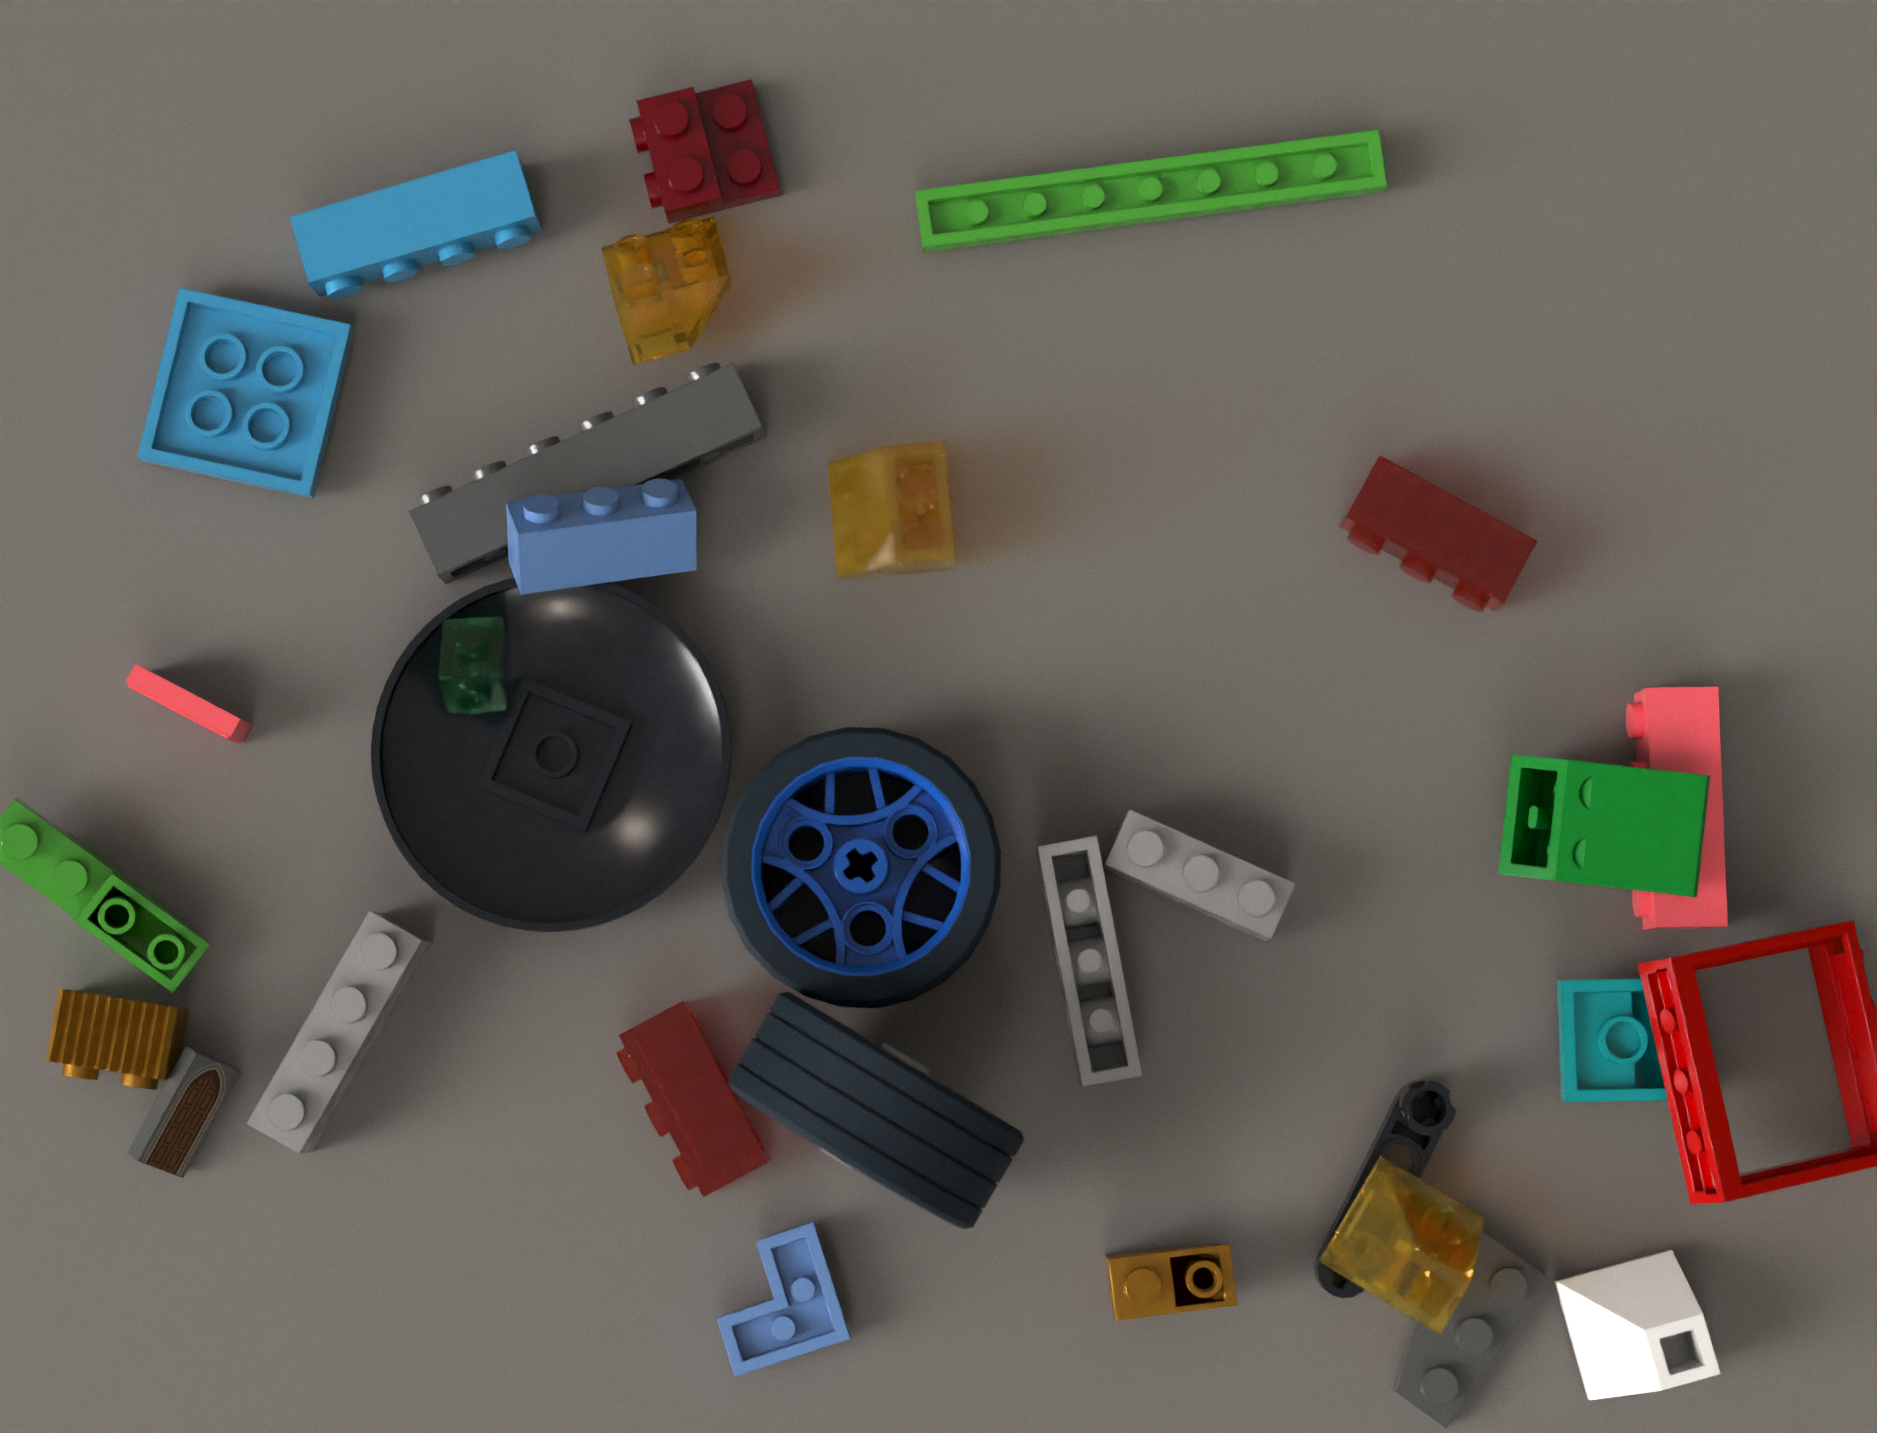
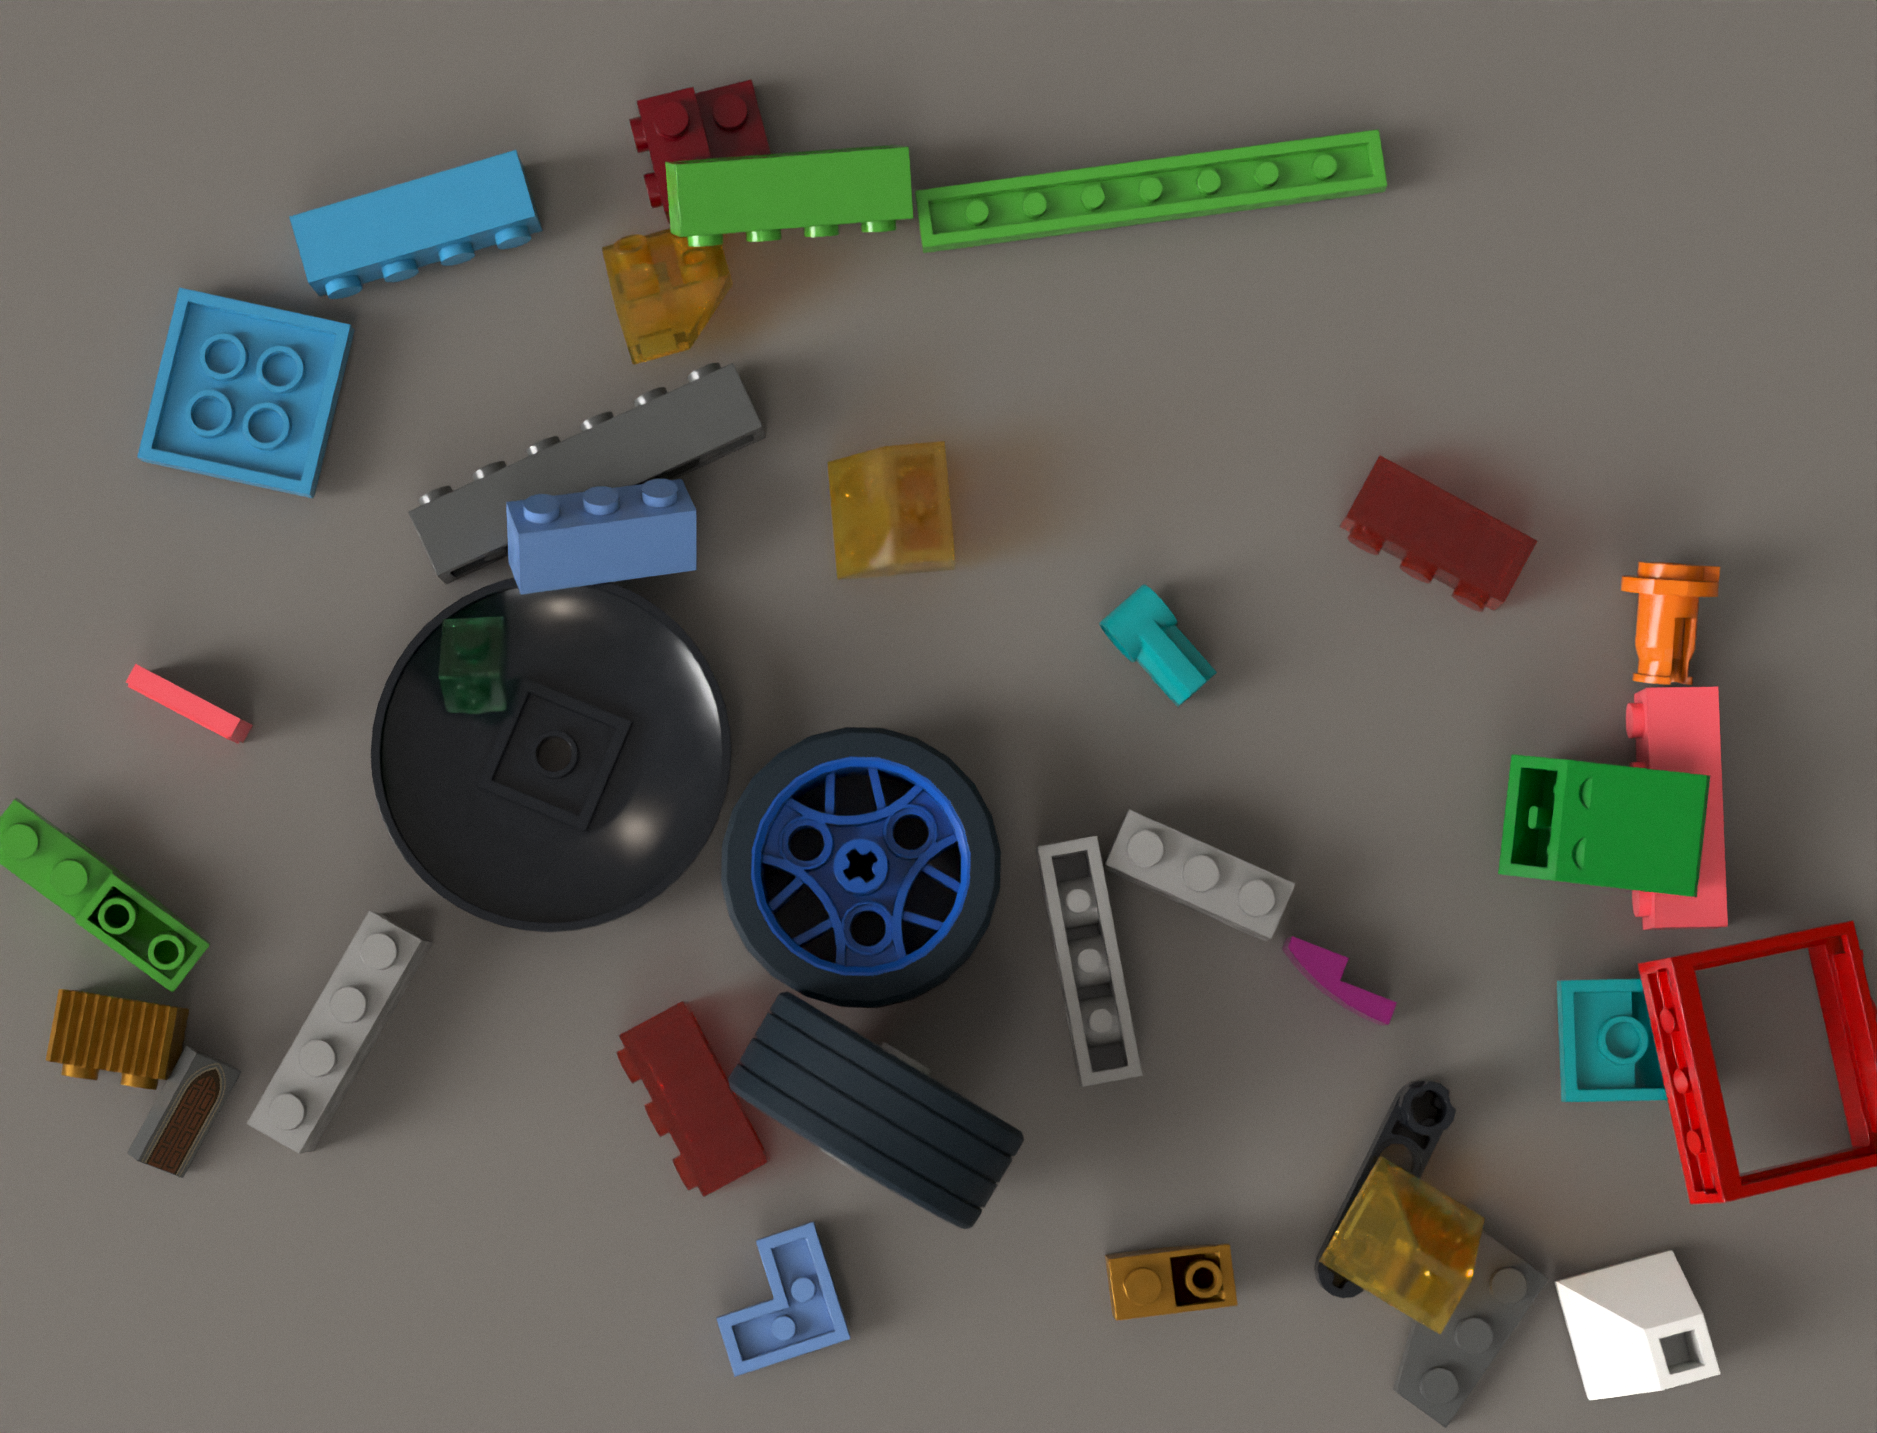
(789, 192): none -> bright green brick
(1149, 634): none -> teal piece
(1325, 971): none -> magenta slope
(1668, 617): none -> orange piece

